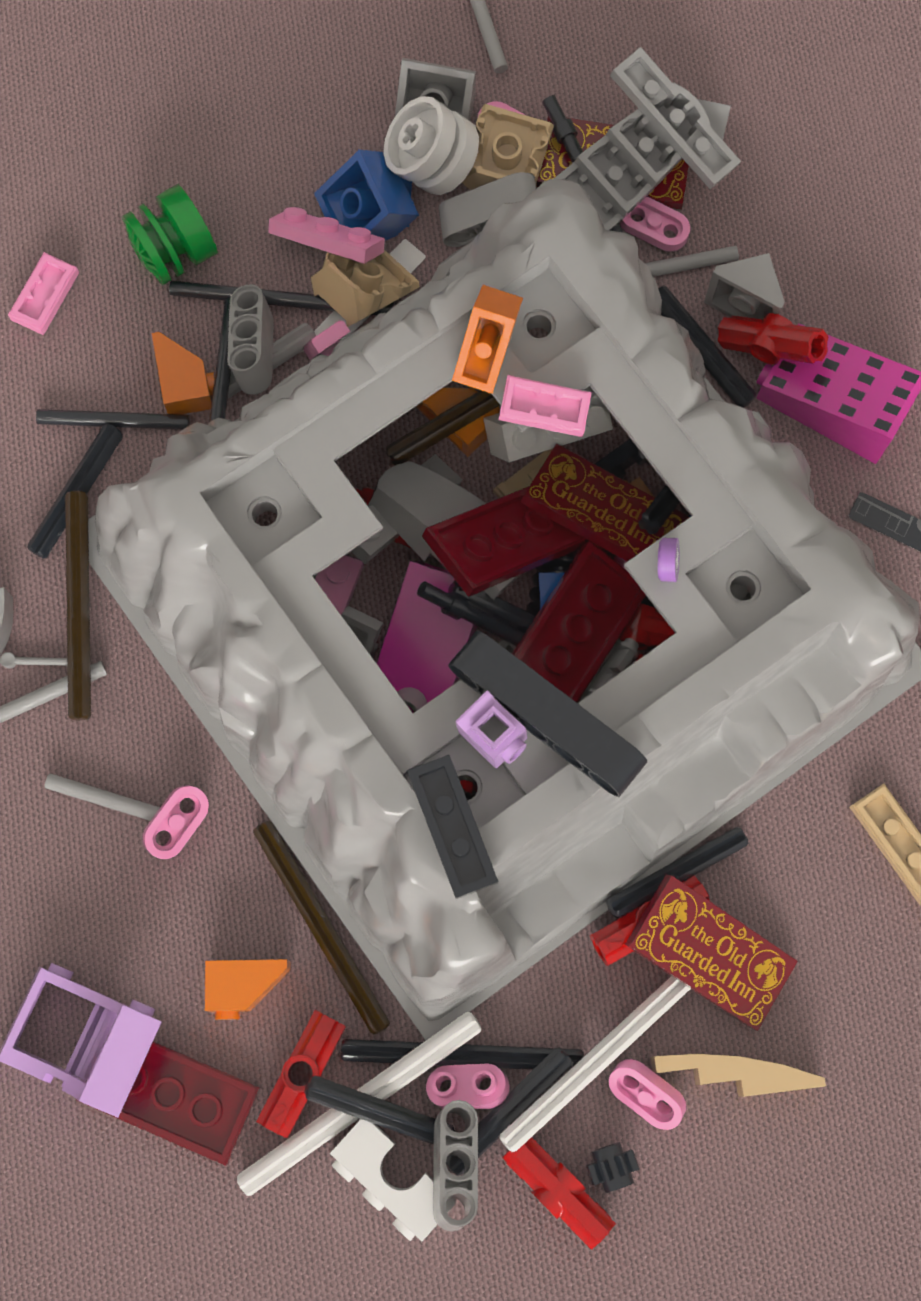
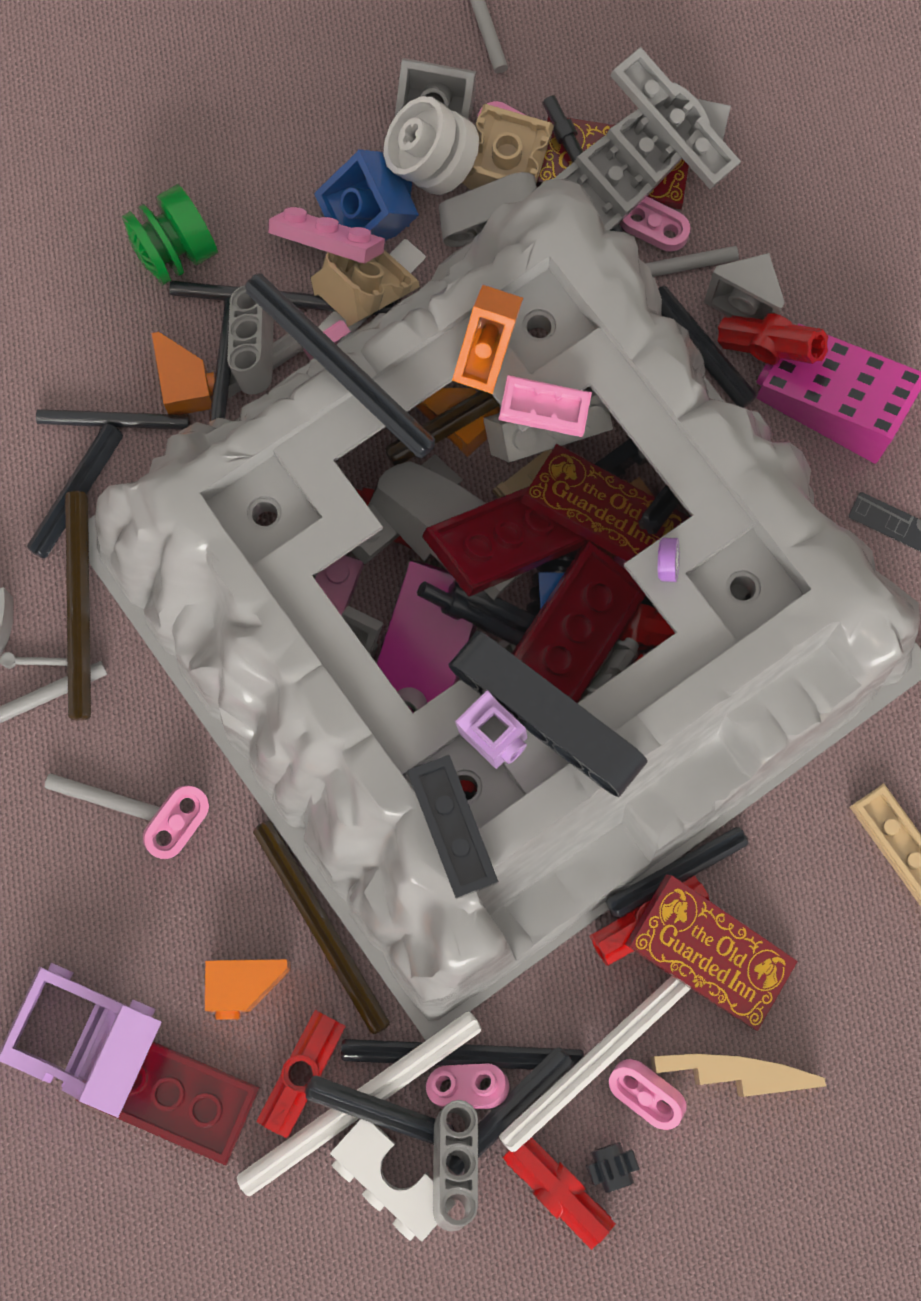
(43, 293): bright pink plate -> none
(340, 365): none -> black axle

